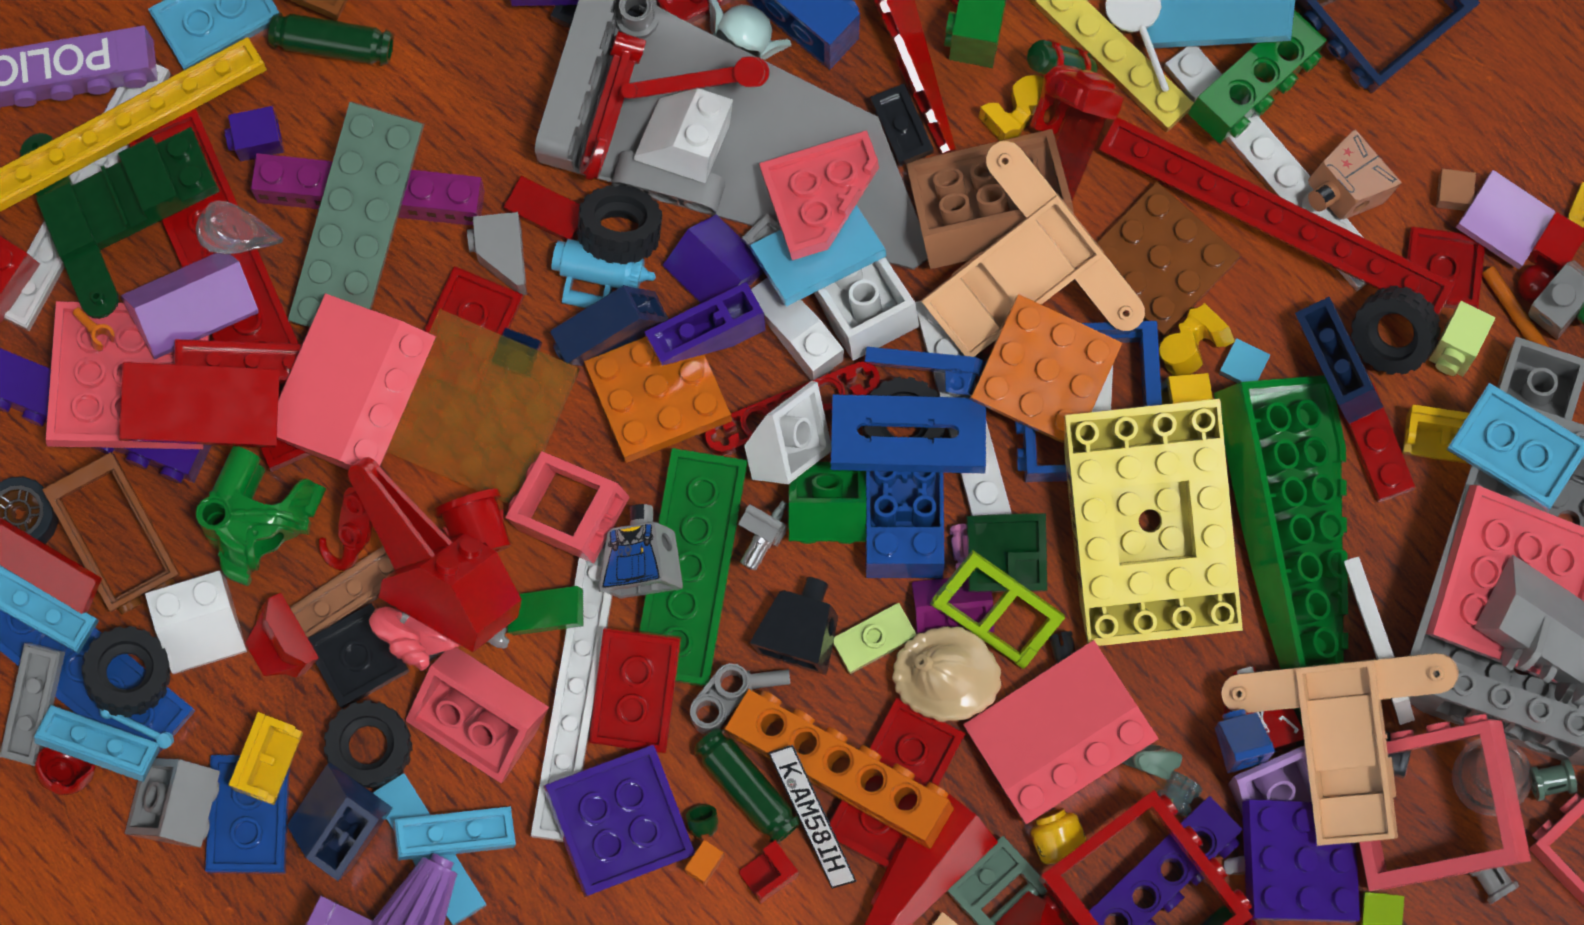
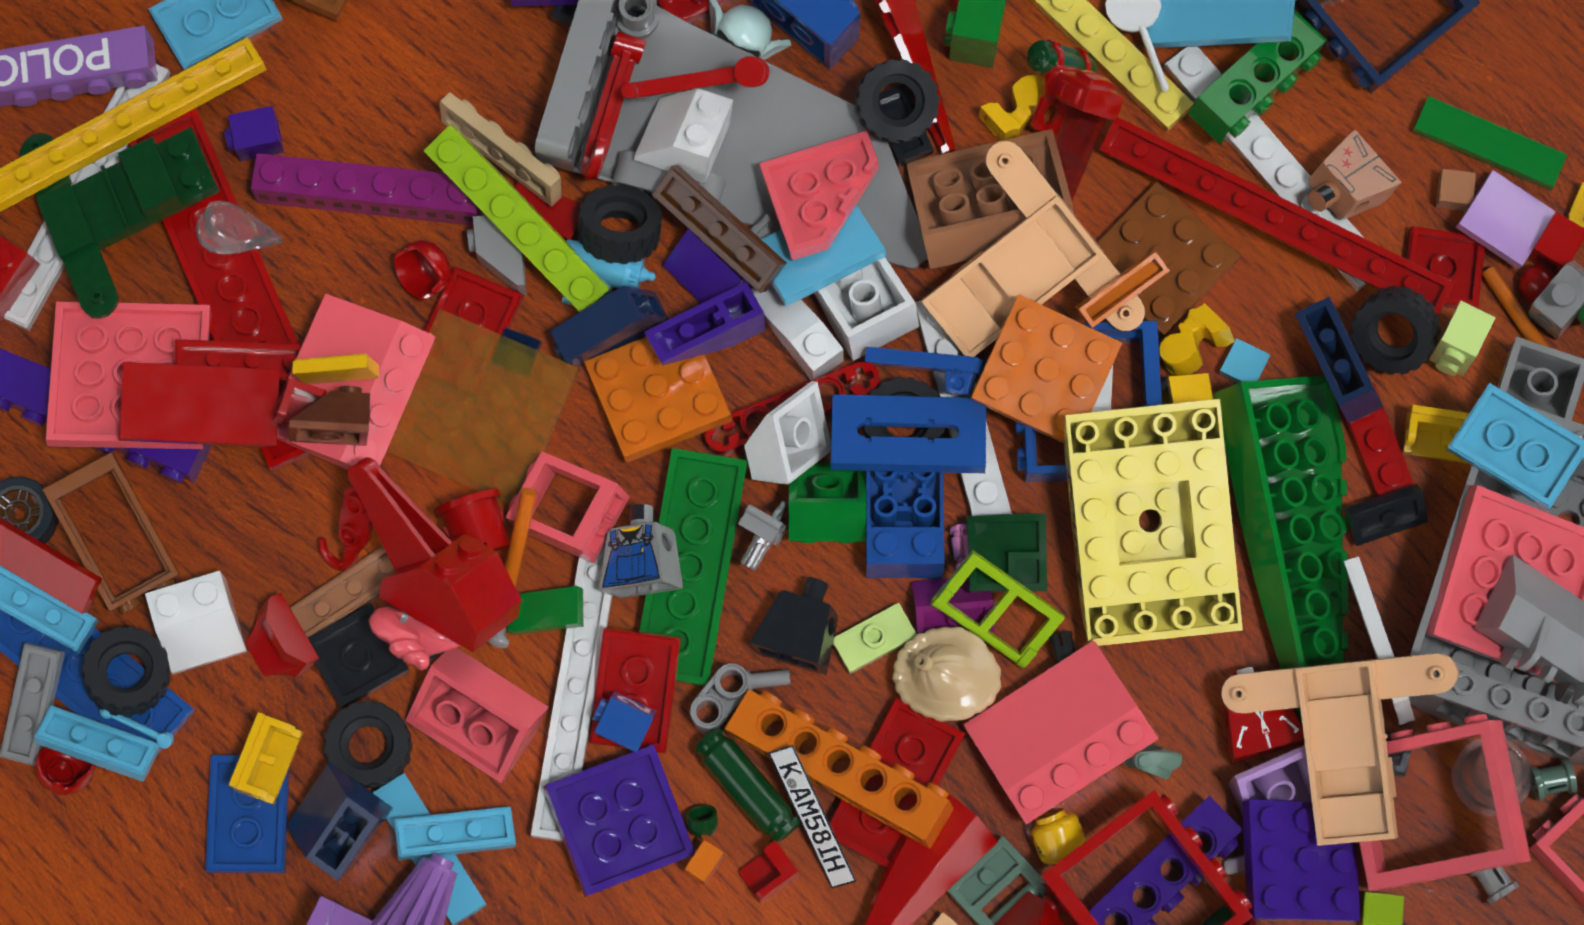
(94, 329): orange hand -> none
(174, 803): light grey slope -> none
(190, 302): medium lavender slope -> none
(248, 528): green helmet -> none
(296, 398): none -> red panel
(331, 38): dark green axle -> none
(334, 419): none -> copper slope
(335, 369): none -> yellow tile
(357, 210): sand green plate -> none
(422, 269): none -> red hair
(503, 151): none -> tan plate
(517, 218): none -> lime plate
(520, 533): none -> orange bar
(623, 720): none -> blue brick
(719, 228): none -> reddish brown tile
(925, 101): none -> black tyre
(1121, 289): none -> orange piece
(1181, 792): clear light blue wheel -> none
(1243, 740): blue slope -> none
(1386, 514): none -> black plate
(1490, 143): none -> green tile

